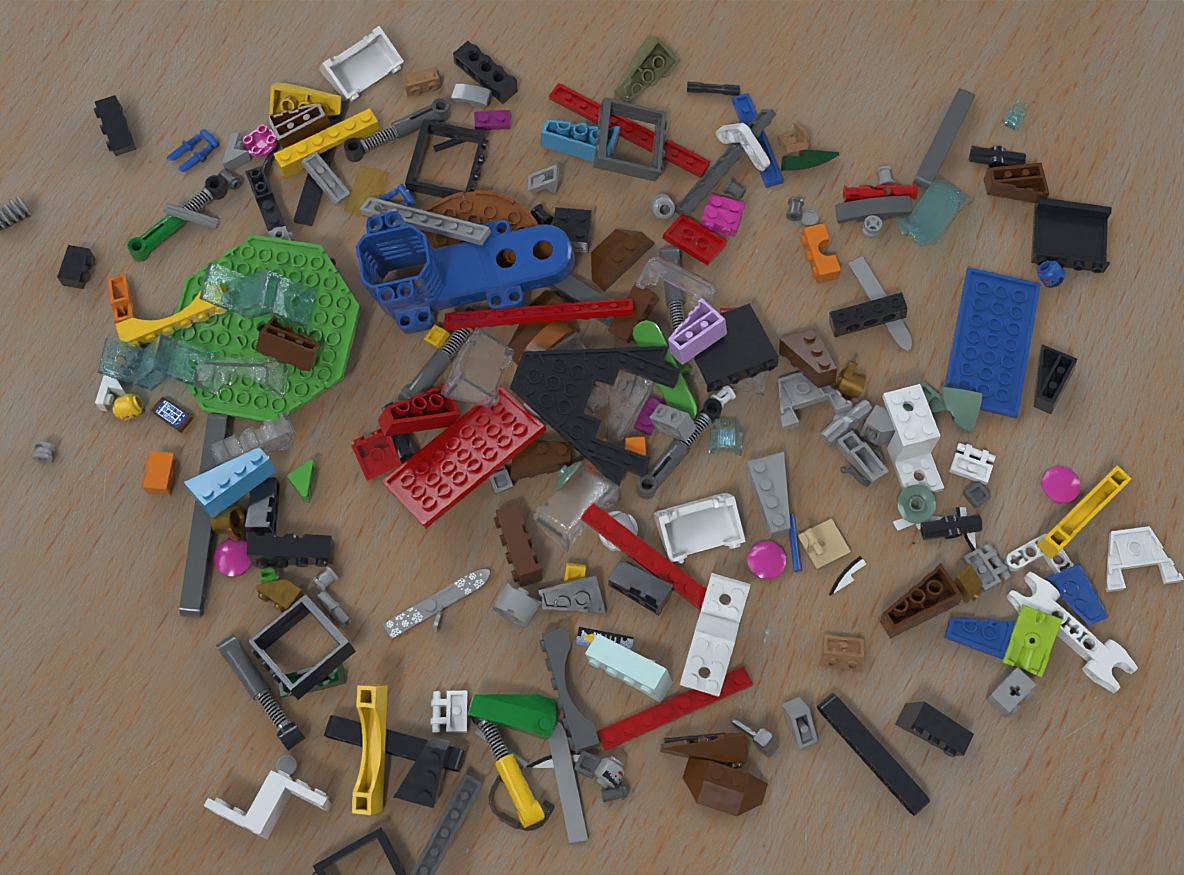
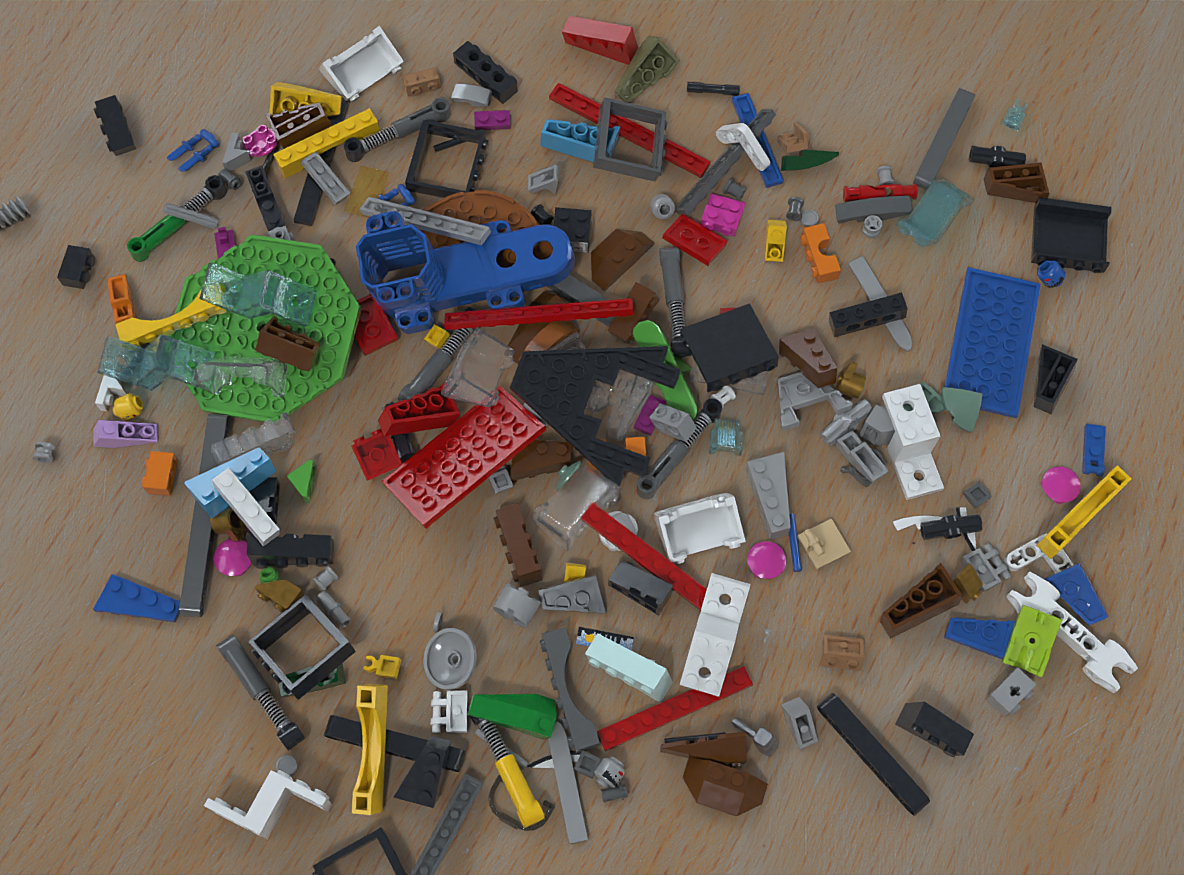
(122, 434): none -> lavender slope
(137, 601): none -> blue wing
(171, 414): tile -> none
(224, 240): none -> magenta plate
(245, 507): none -> white brick
(373, 327): none -> red plate
(385, 667): none -> yellow plate
(436, 603): light grey piece -> none
(441, 658): none -> light grey dish
(601, 38): none -> red wedge
(662, 268): clear windscreen -> none
(697, 332): lavender wedge -> none
(775, 240): none -> yellow slope
(845, 577): sticker -> none
(925, 500): sand green dish -> none
(971, 468): white plate -> none
(1094, 449): none -> blue plate
(1136, 549): white wing -> none

